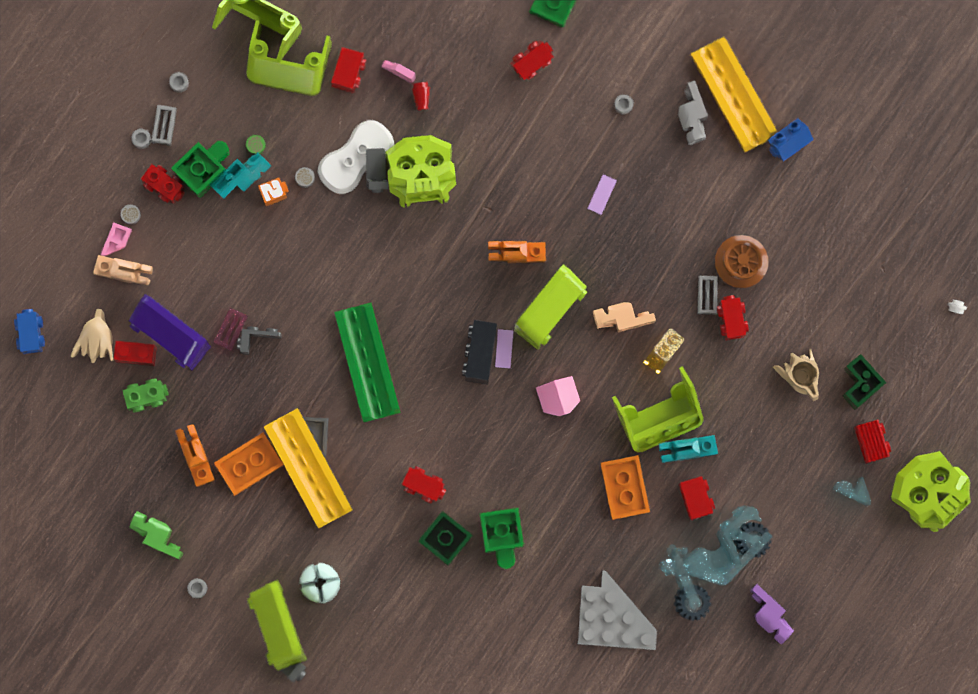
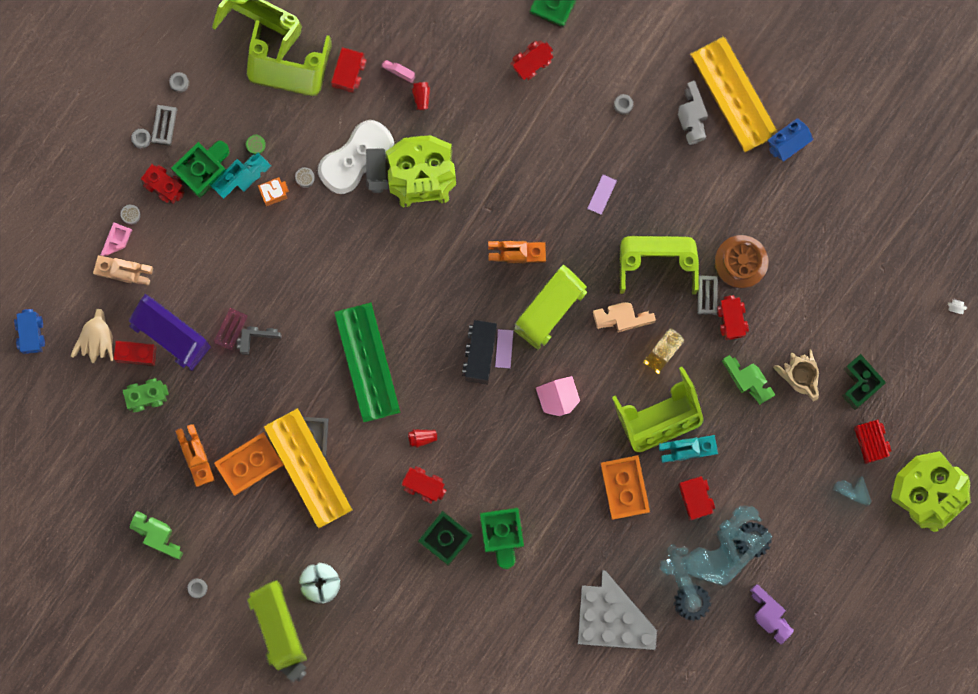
(421, 437): none -> red cone
(636, 246): none -> lime windscreen
(749, 378): none -> bright green plate

